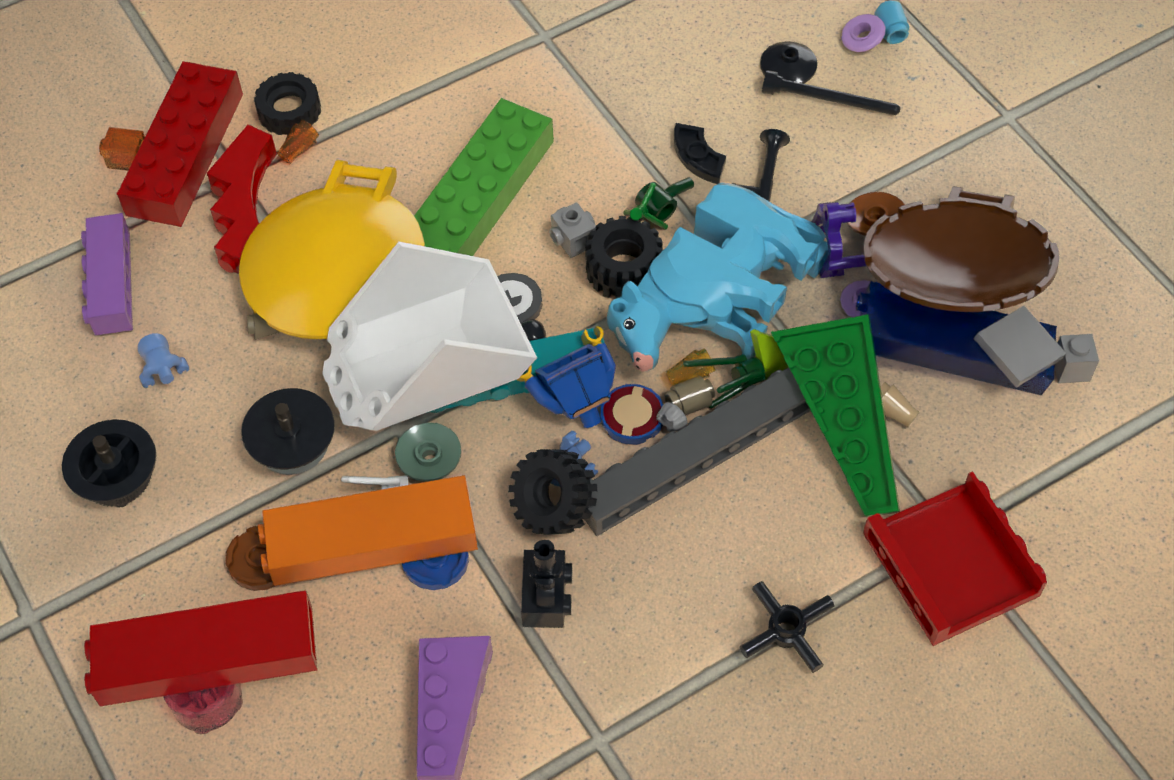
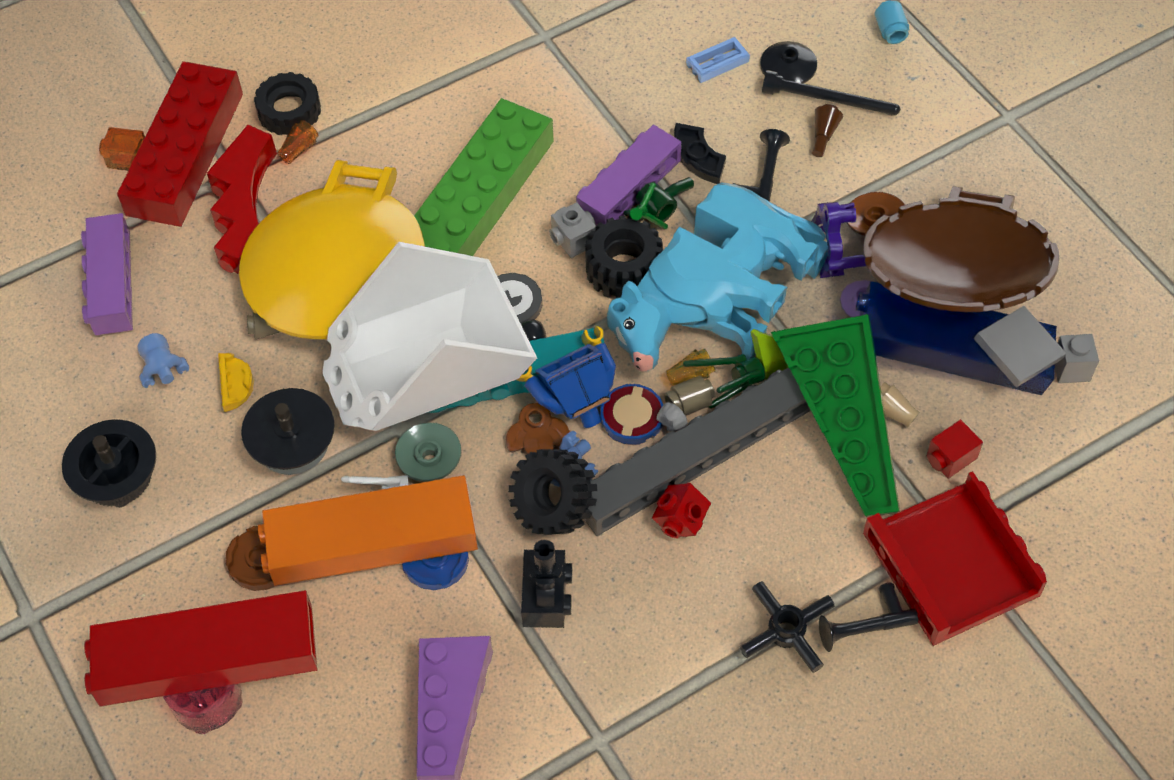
(235, 381): none -> yellow plate
(535, 435): none -> dark orange plate
(617, 186): none -> medium lavender brick
(681, 510): none -> red brick
(721, 62): none -> light blue tile
(826, 122): none -> reddish brown cone
(859, 24): lavender piece -> none
(896, 618): none -> black piece
(954, 449): none -> red brick

